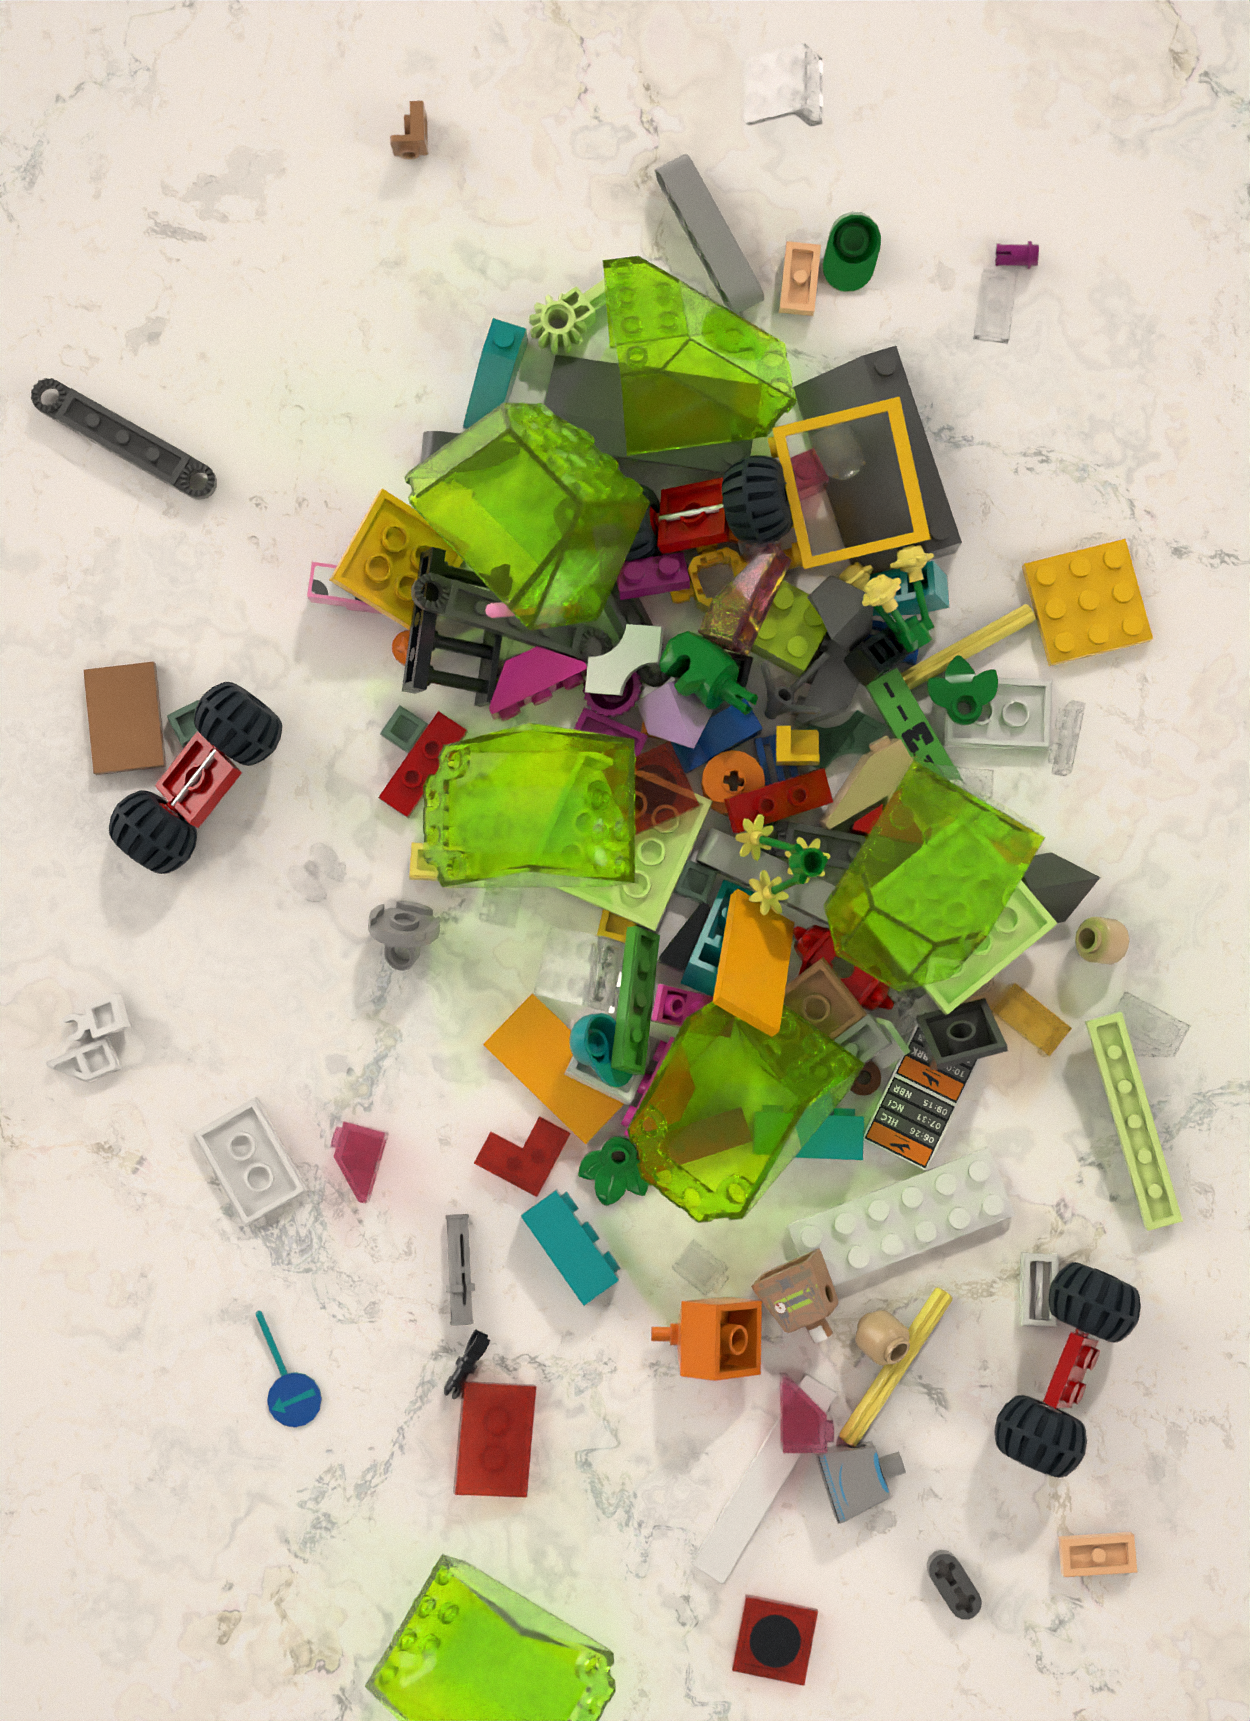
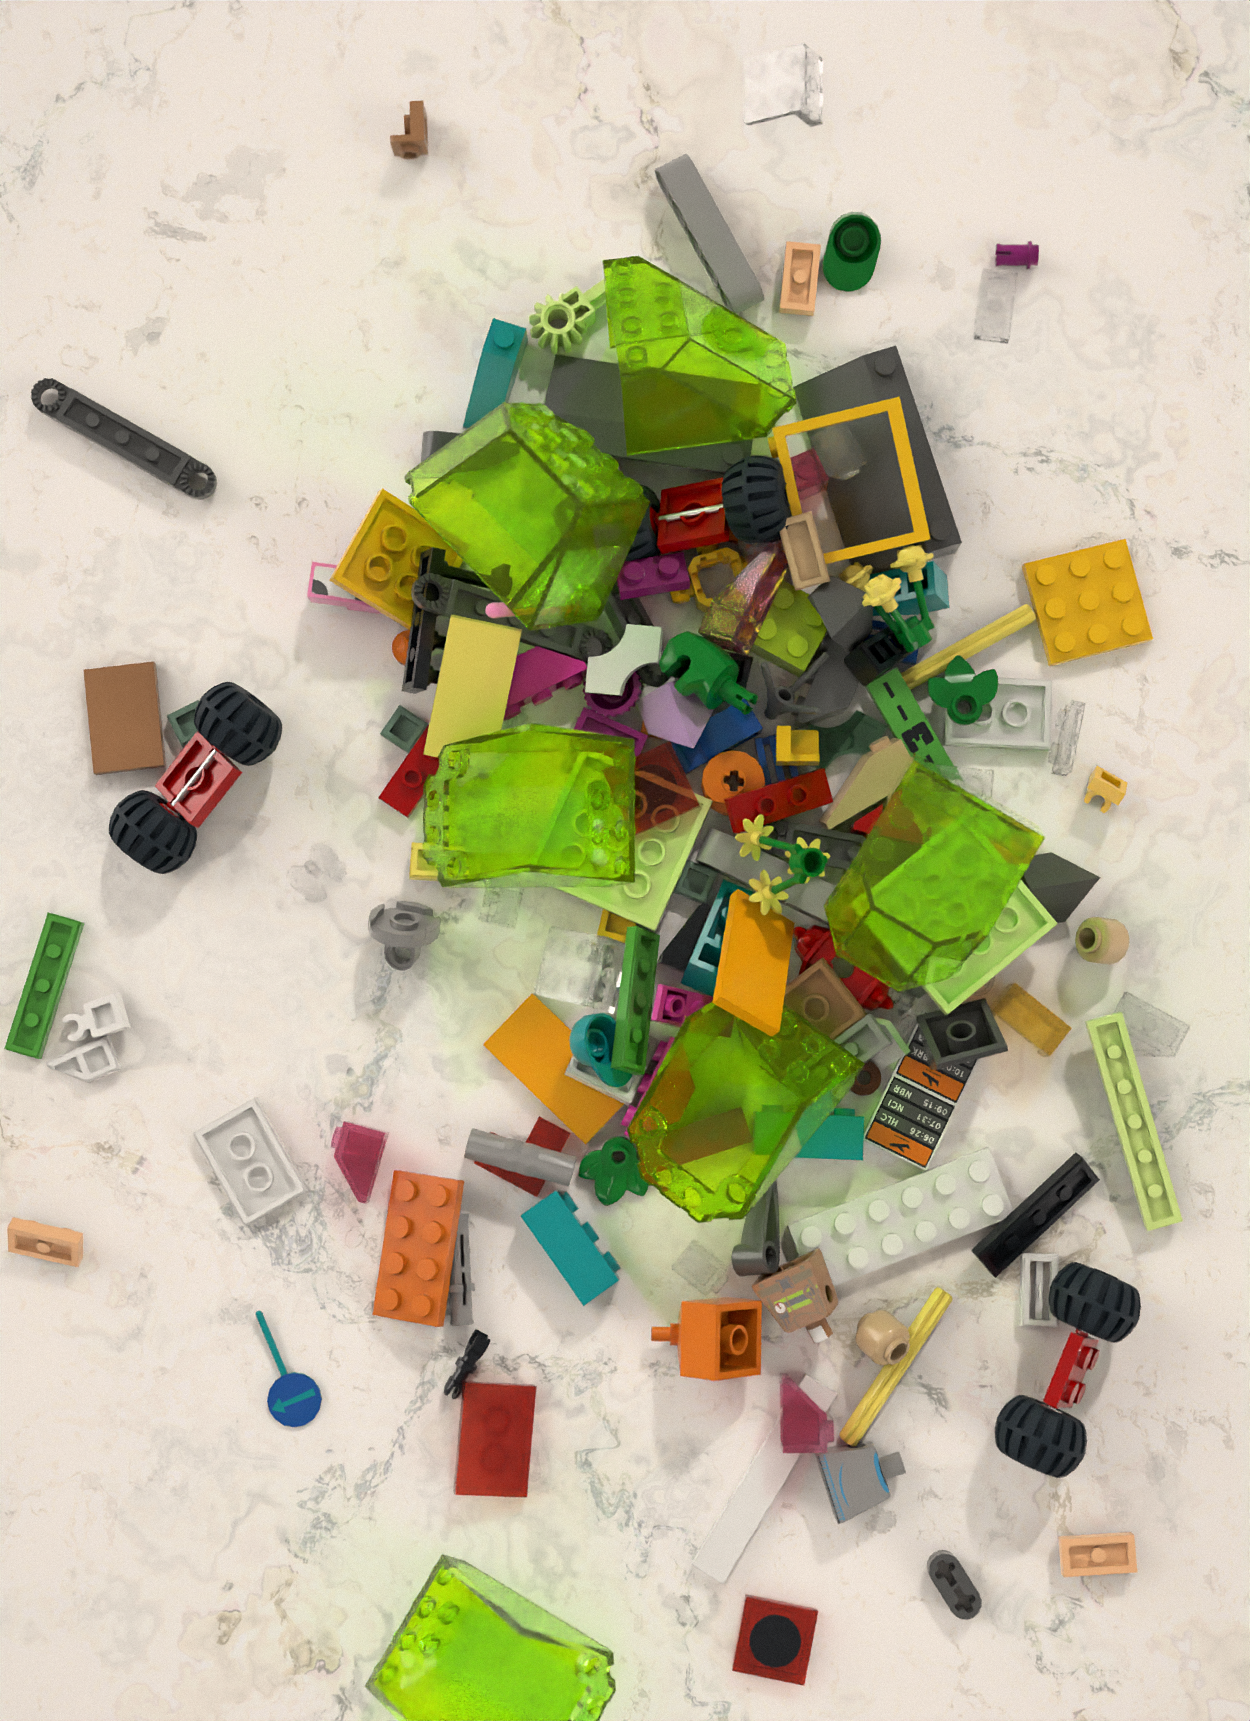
(44, 986): none -> bright green tile
(45, 1242): none -> light nougat plate
(418, 1248): none -> orange plate
(472, 682): none -> light yellow tile
(520, 1157): none -> light grey axle
(760, 1238): none -> dark grey piece
(804, 552): none -> tan tile
(1035, 1214): none -> black tile
(1105, 785): none -> yellow tile

